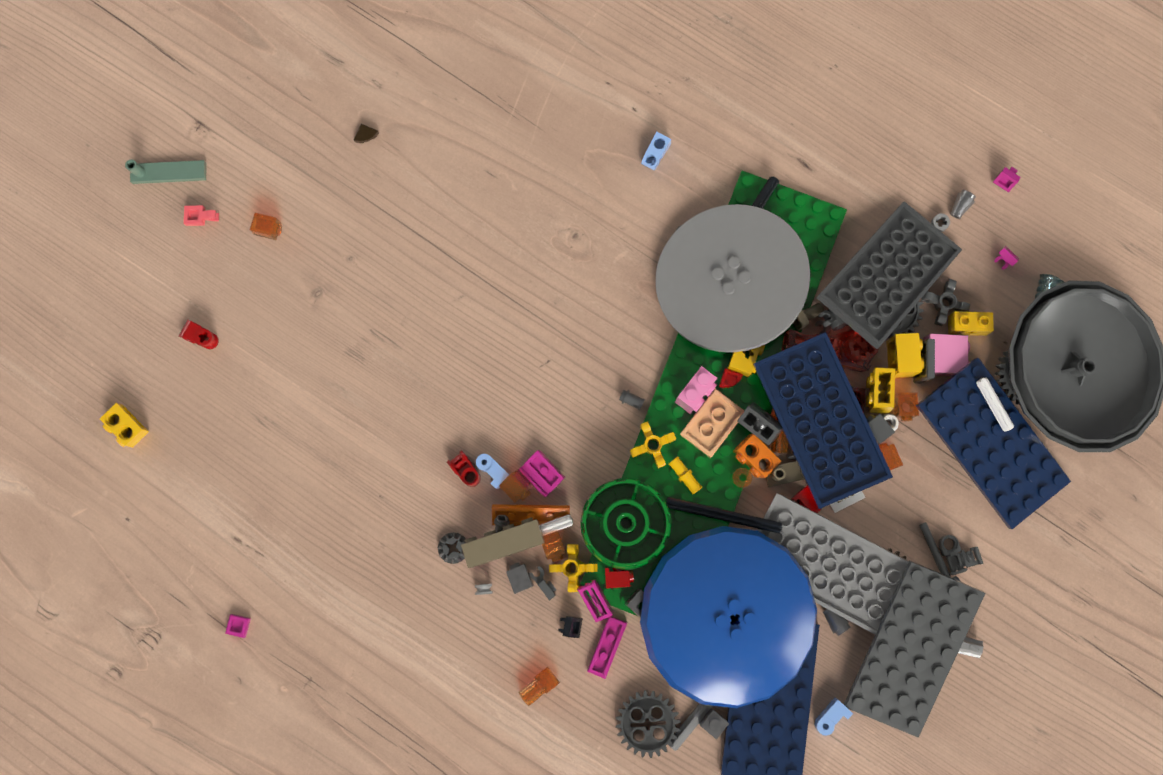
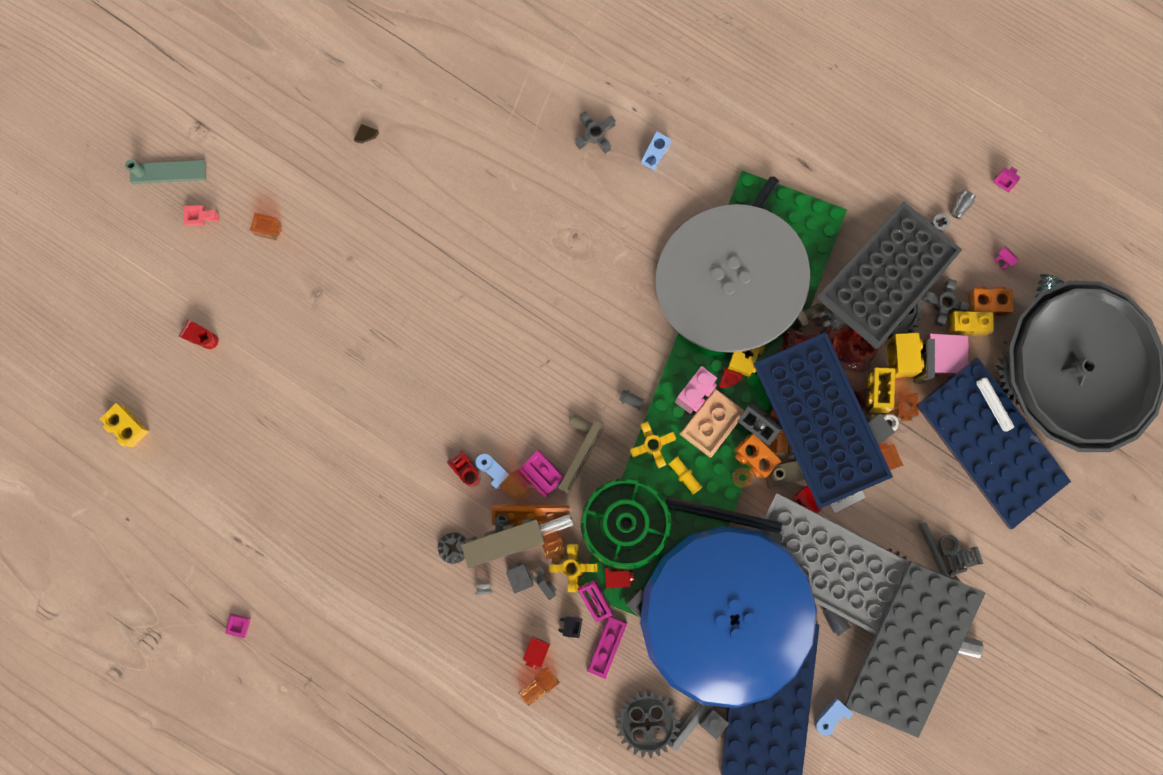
(536, 652): none -> red brick
(591, 125): none -> dark grey pin
(593, 433): none -> dark tan piece
(990, 300): none -> orange brick

